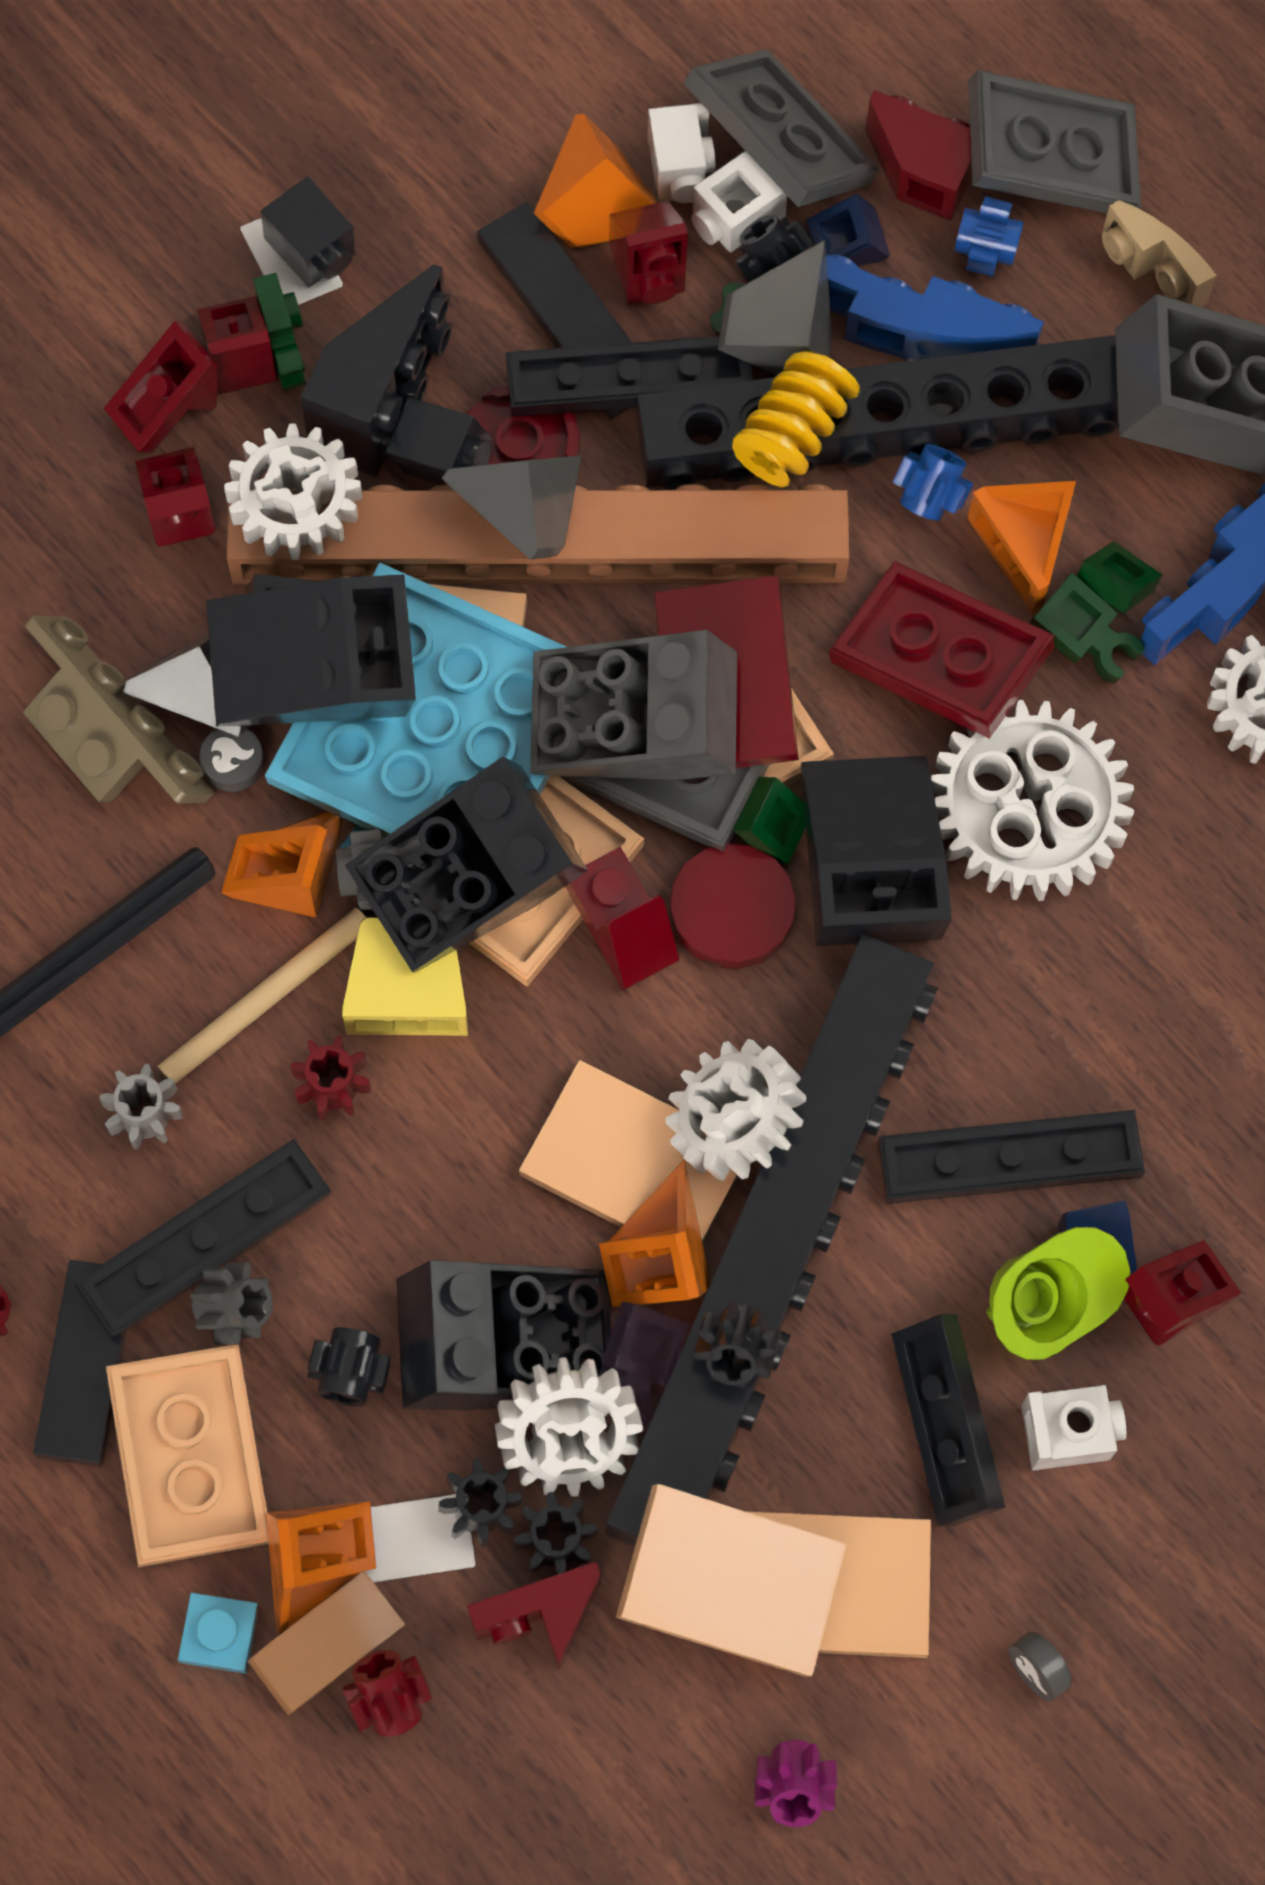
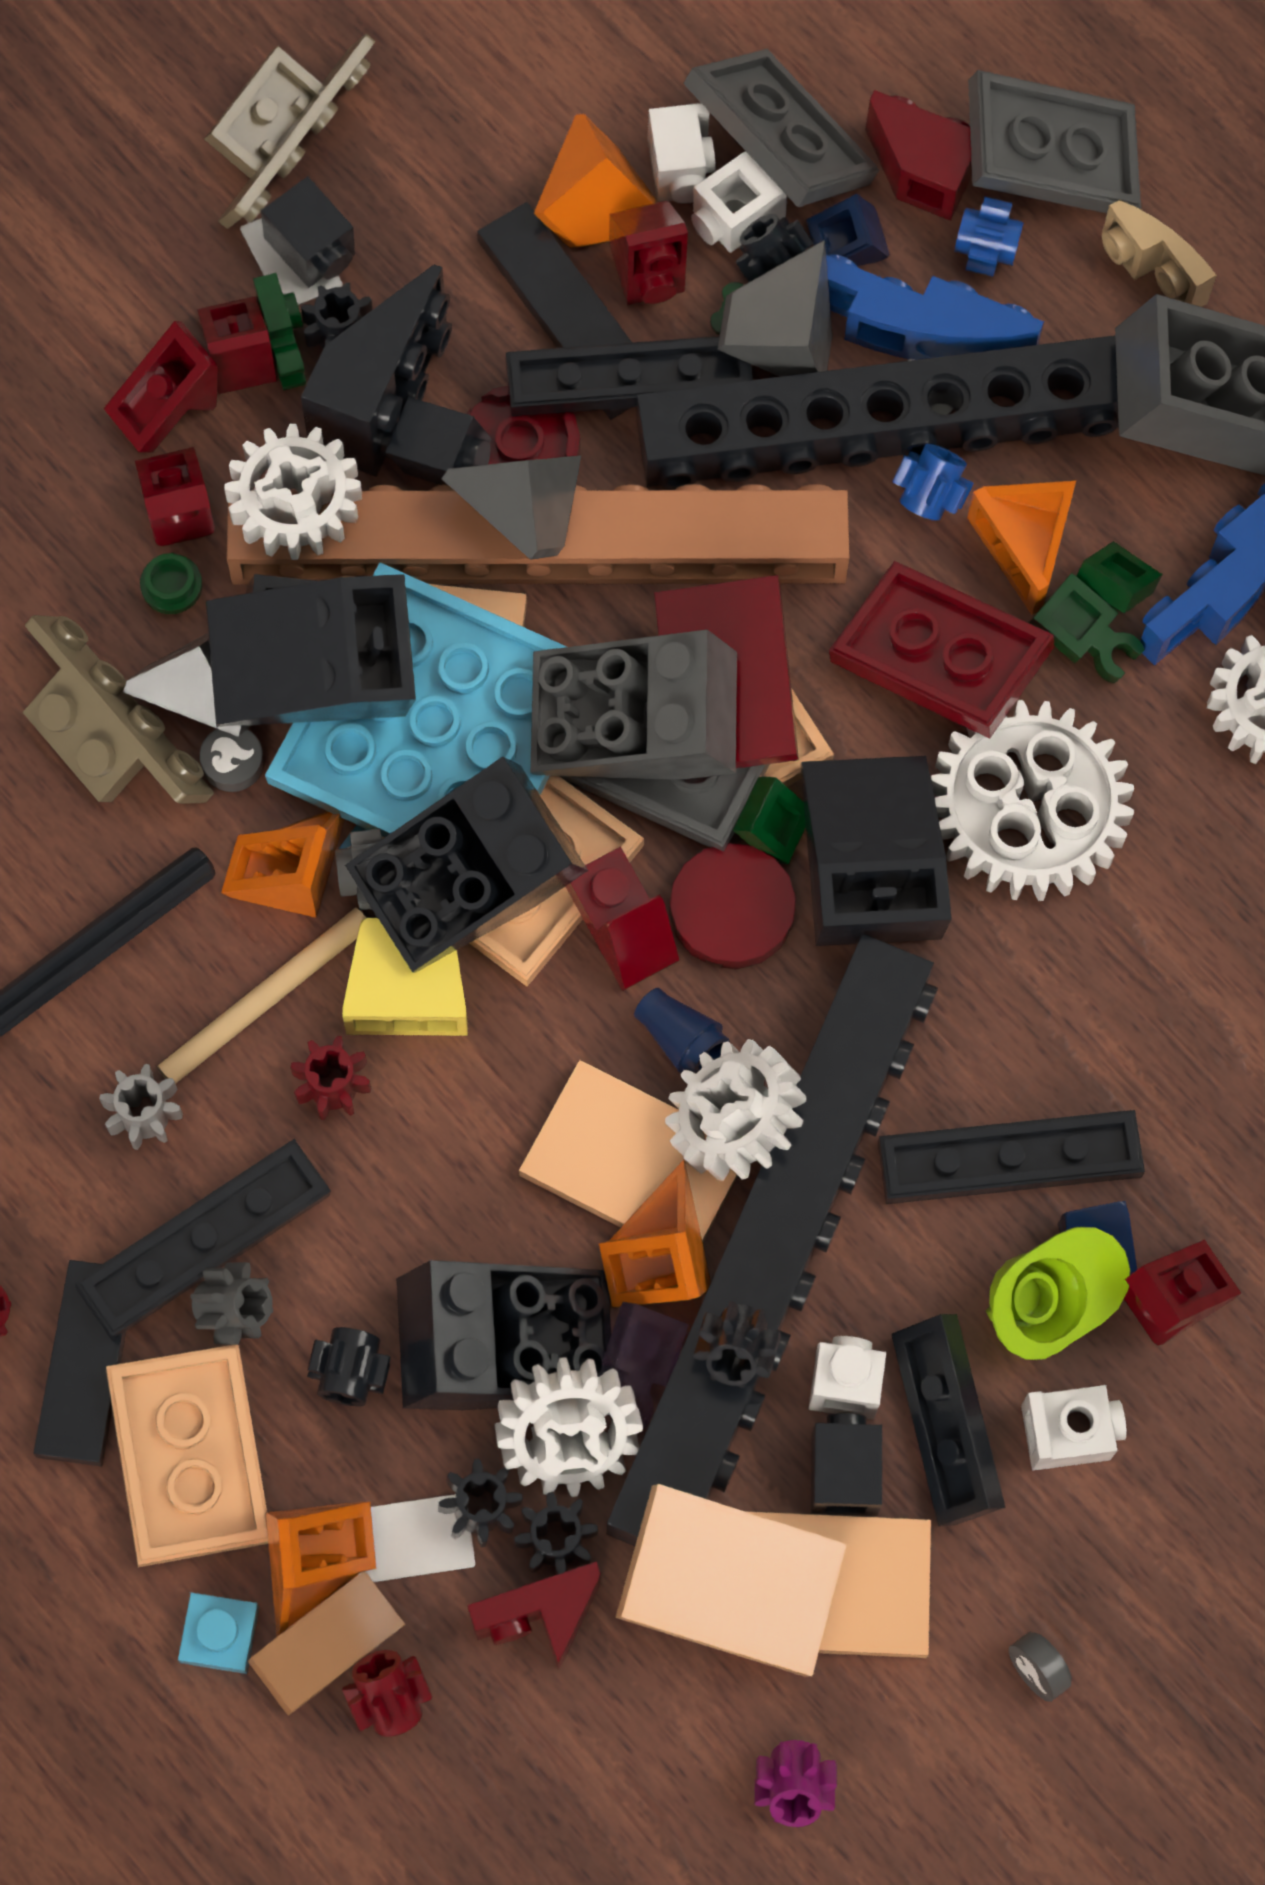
(171, 583): none -> dark green plate
(273, 116): none -> dark tan bracket
(332, 314): none -> black gear
(680, 1030): none -> dark blue cone
(792, 417): yellow piece -> none
(846, 1466): none -> black brick
(847, 1377): none -> white brick

